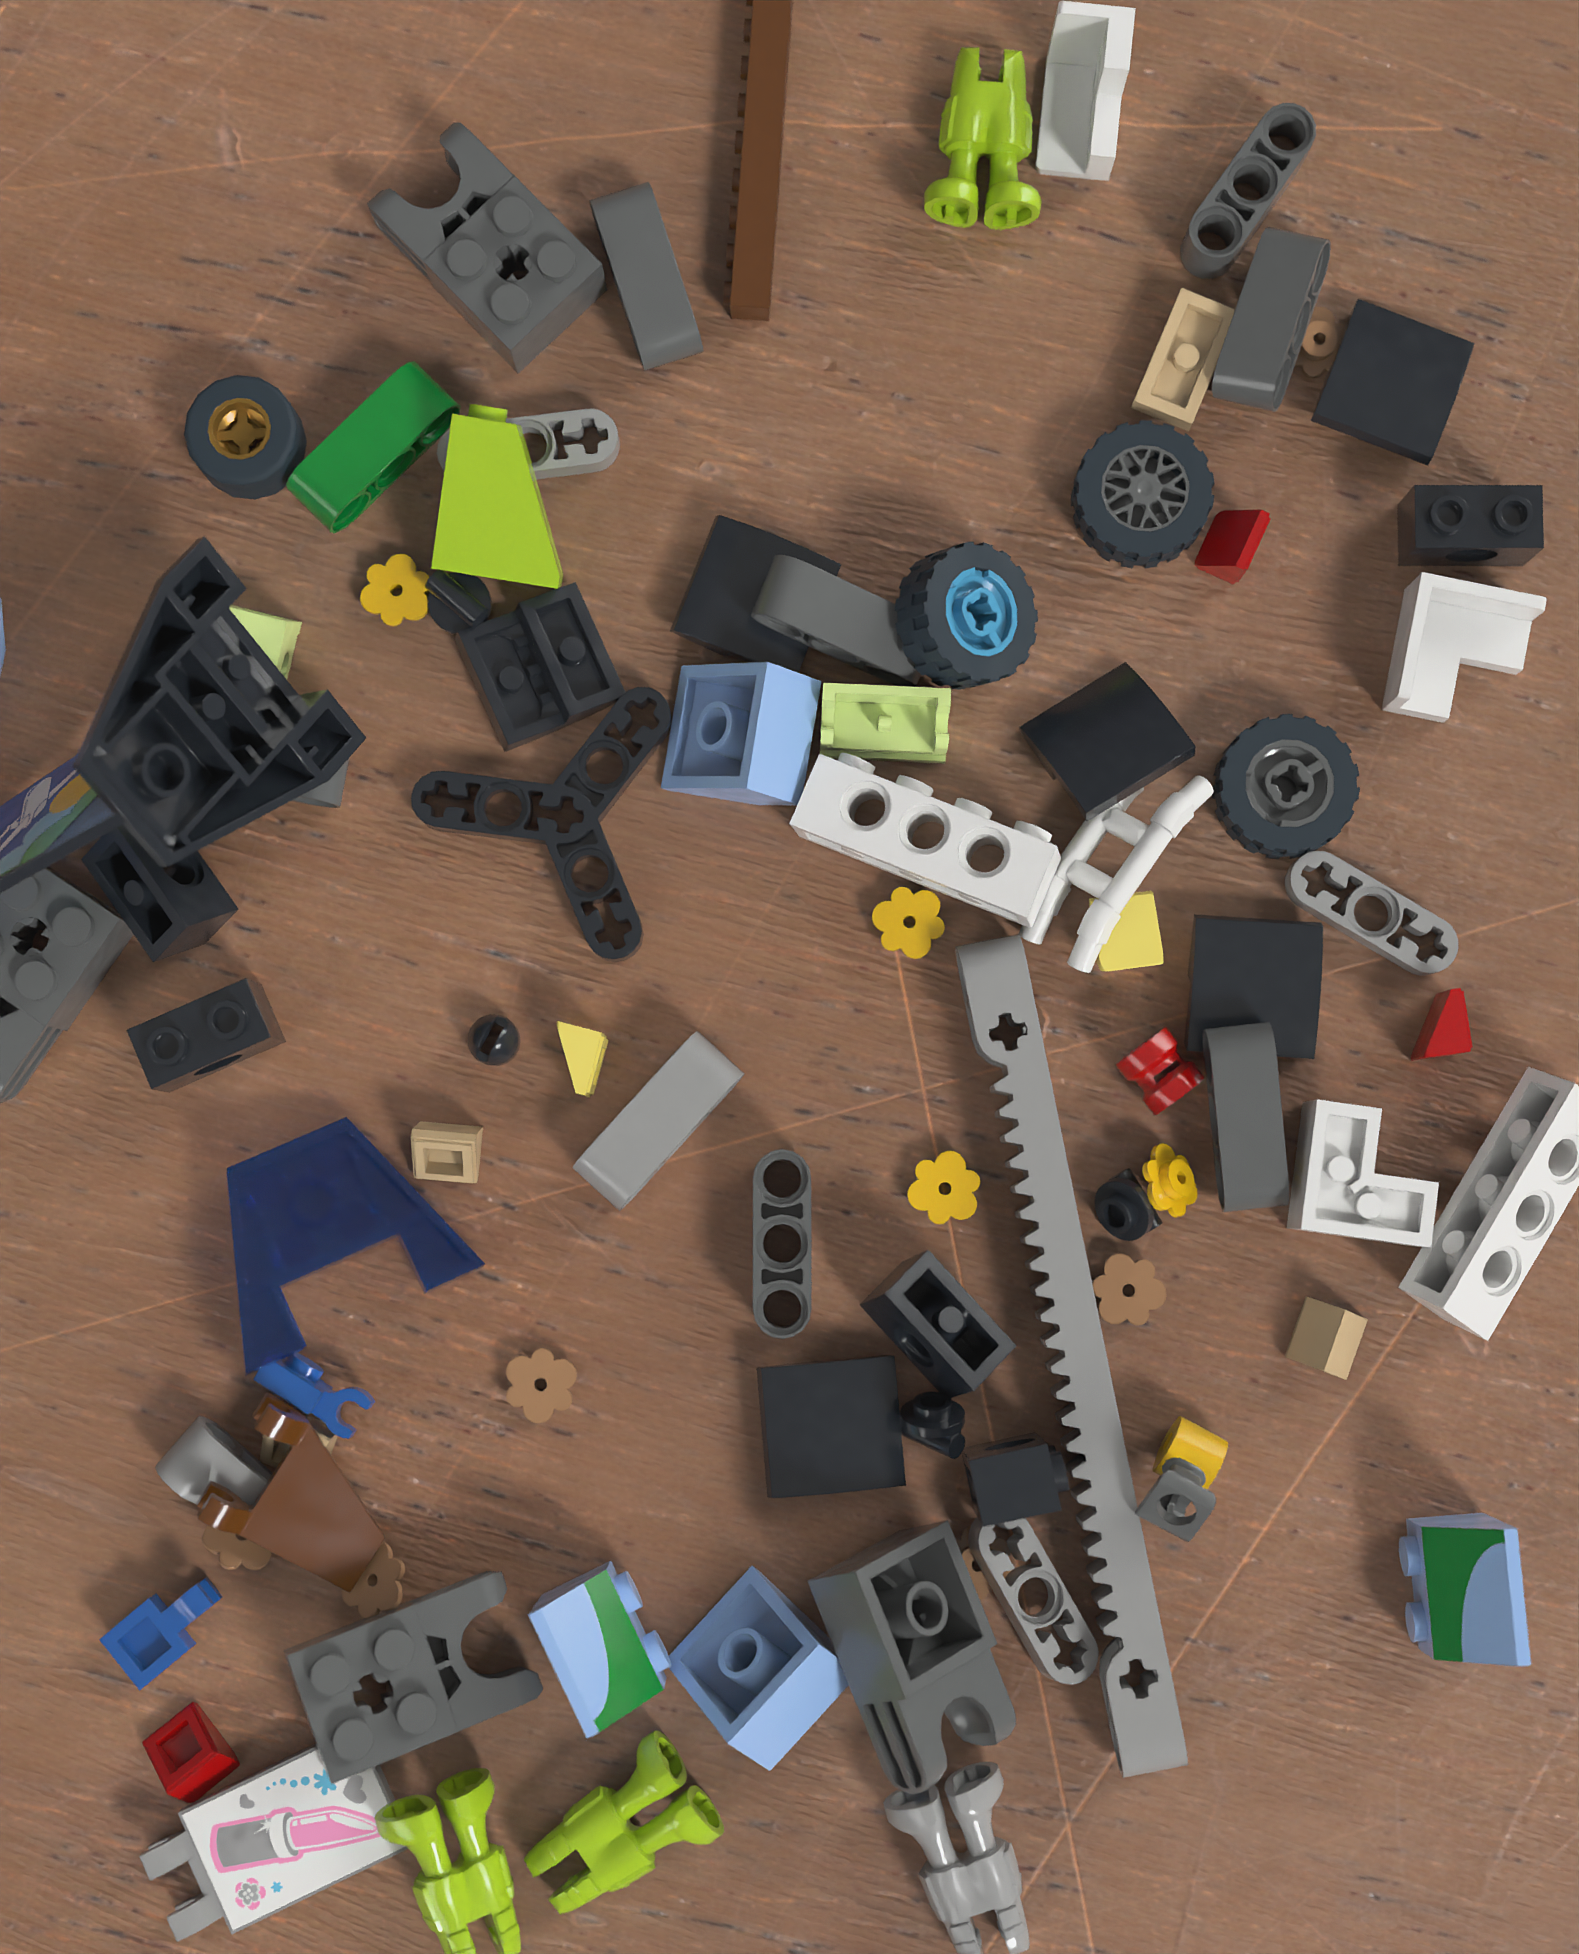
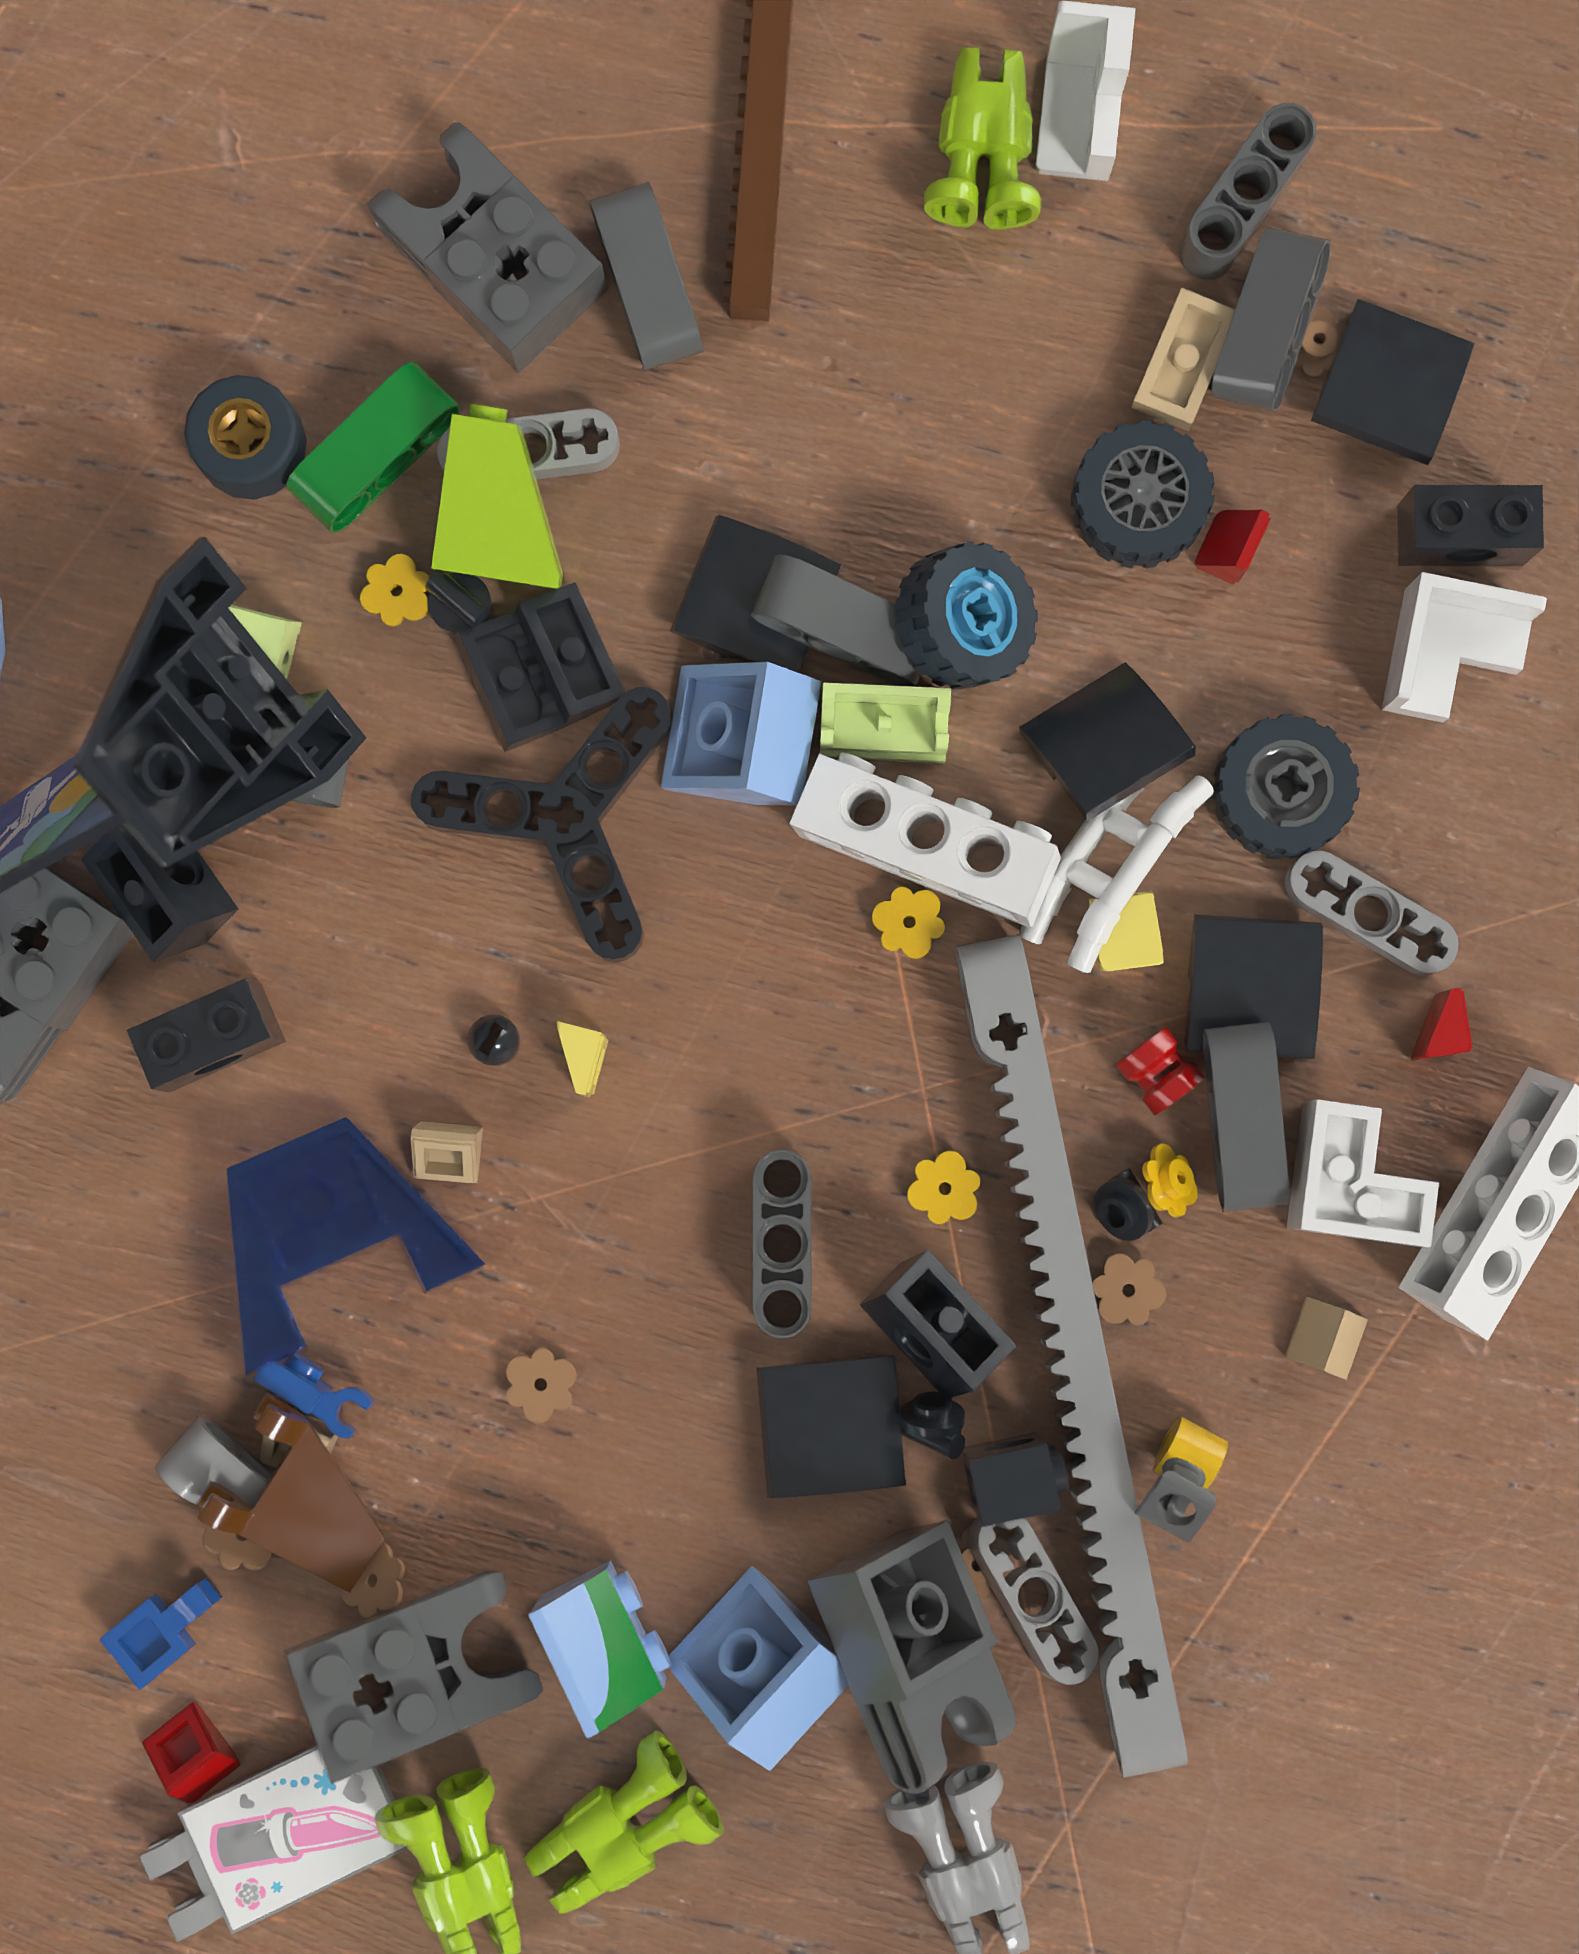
(658, 1120): light grey beam -> none
(1465, 1589): light blue slope -> none

